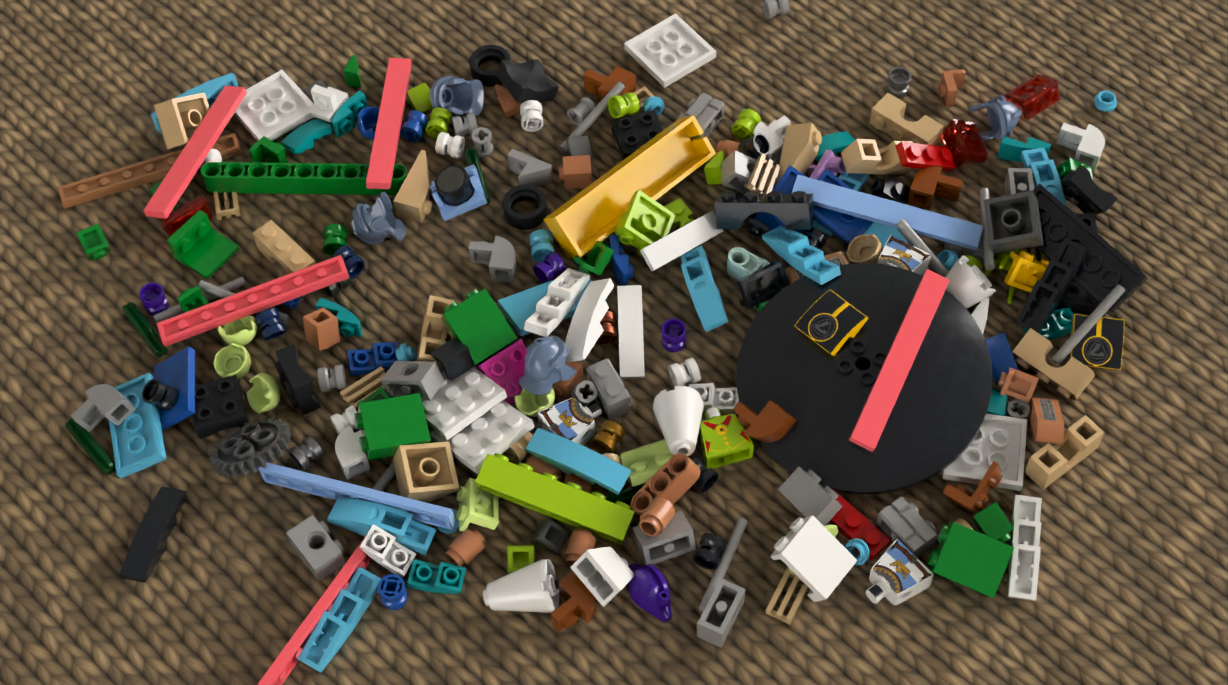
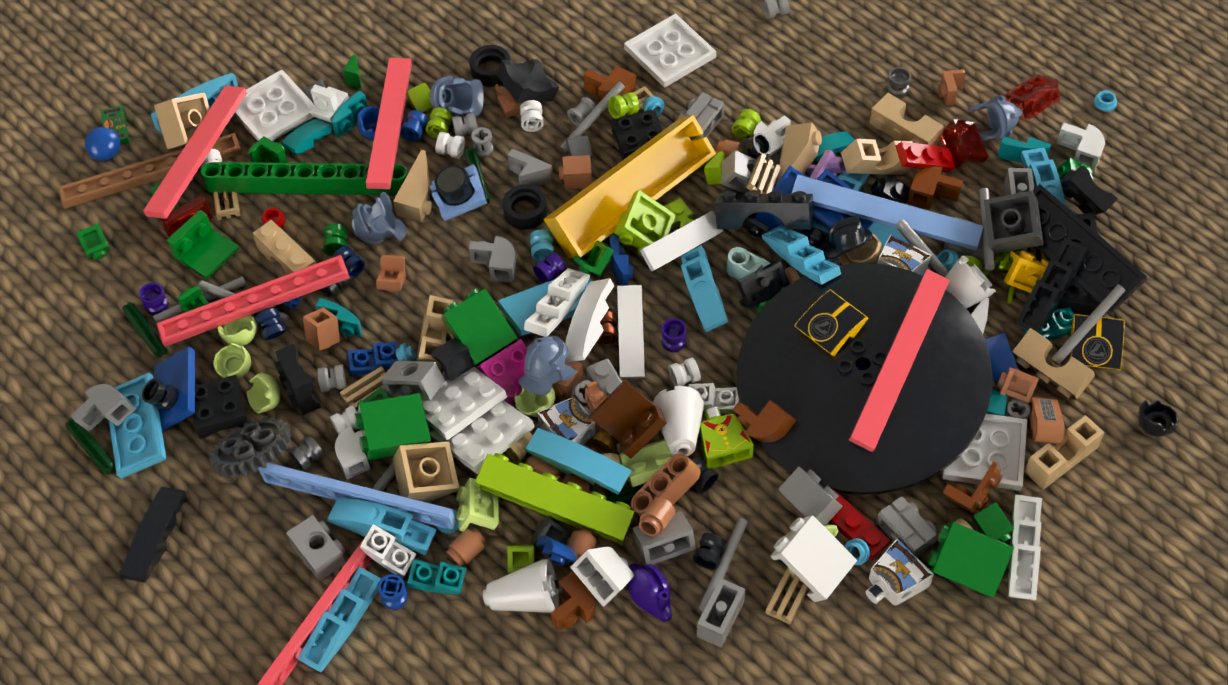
(102, 144): none -> blue hair
(115, 119): none -> tile
(275, 215): none -> red plate
(391, 273): none -> nougat bracket
(557, 551): none -> blue slope
(593, 396): none -> nougat plate
(629, 418): none -> reddish brown bracket
(844, 237): none -> black piece
(1157, 418): none -> black hair

